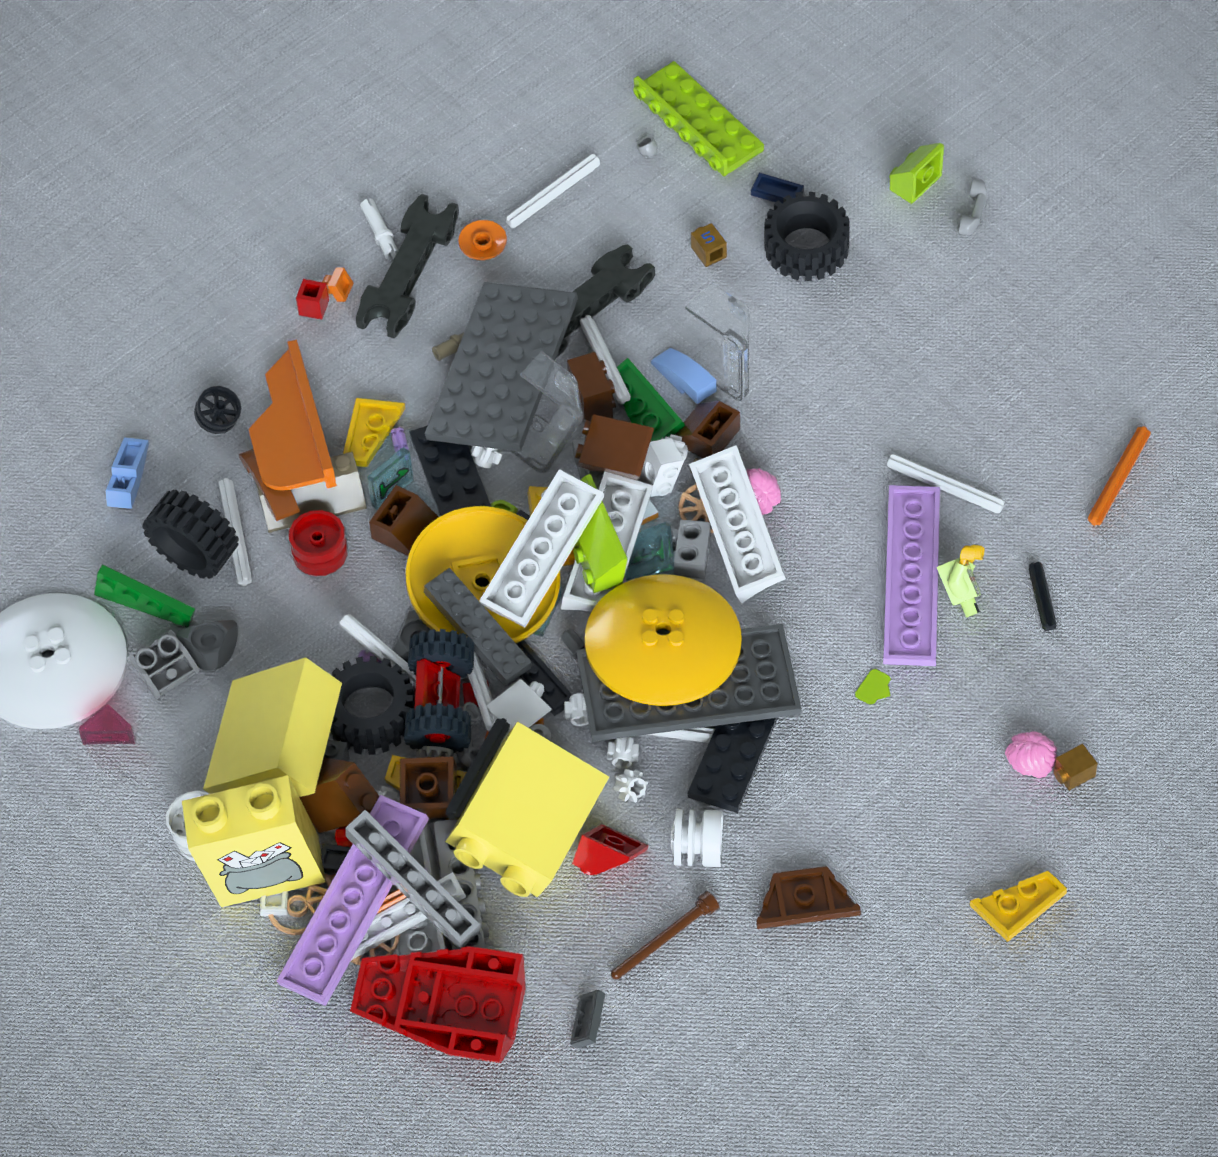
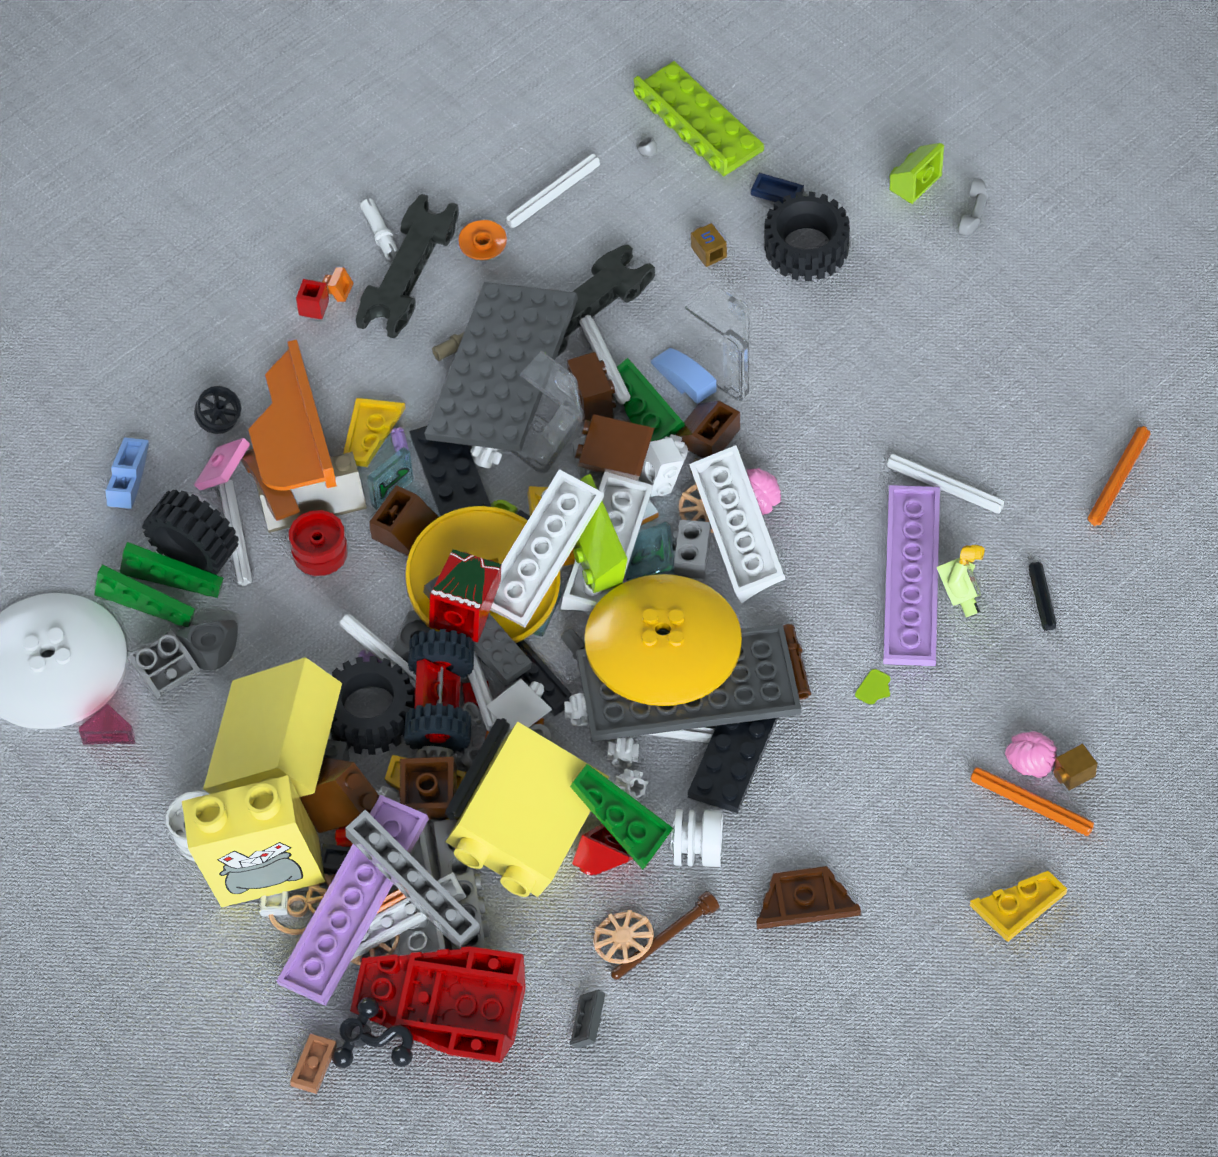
(160, 569): none -> green wing
(222, 464): none -> bright pink plate
(313, 1063): none -> nougat plate
(368, 1008): none -> black piece
(464, 594): none -> red slope
(623, 936): none -> light nougat wheel
(624, 817): none -> green wing
(795, 651): none -> reddish brown pin
(1032, 801): none -> orange axle

